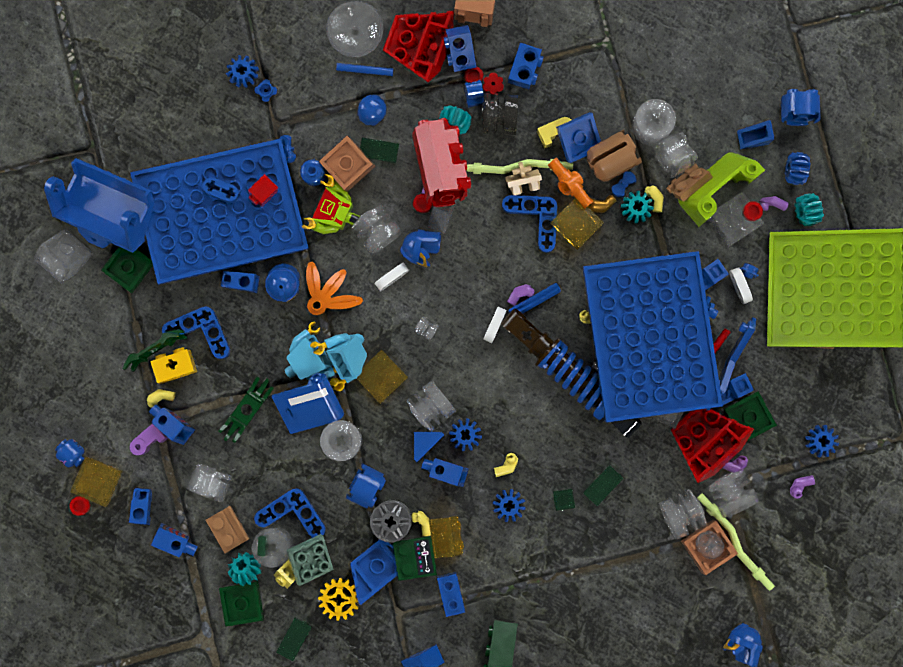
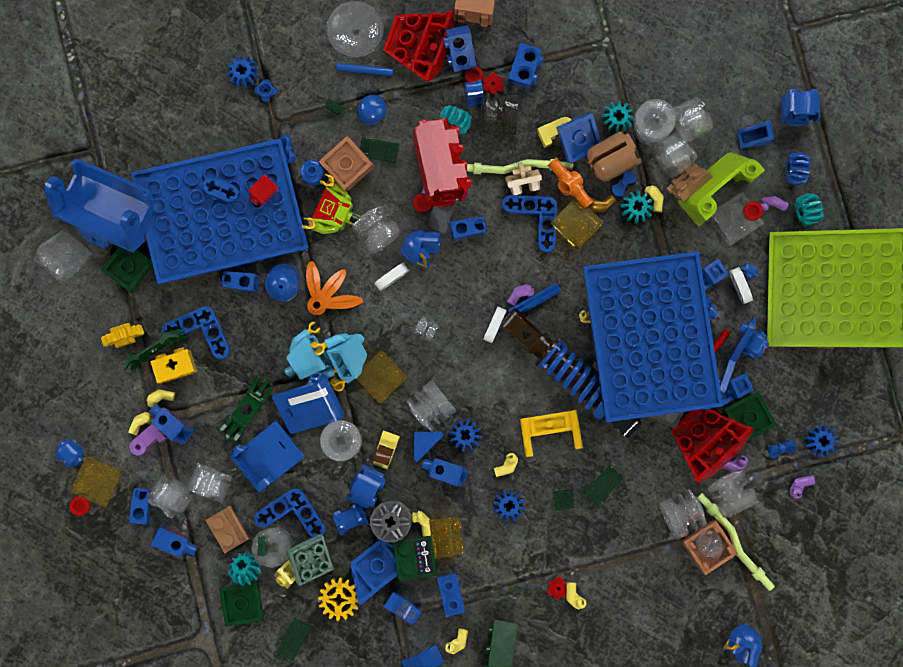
(122, 335): none -> yellow gear
(139, 420): none -> light yellow arm
(170, 496): none -> clear brick
(265, 458): none -> blue door
(335, 108): none -> clear green tile
(350, 519): none -> blue piece
(386, 449): none -> leg
(403, 608): none -> blue leg
(457, 644): none -> light yellow arm
(467, 228): none -> blue leg
(550, 424): none -> yellow plate
(552, 590): none -> red plant
(573, 598): none -> light yellow arm
(623, 114): none -> teal gear
(692, 119): none -> clear brick
(756, 345): none -> blue head
(774, 450): none -> blue piece

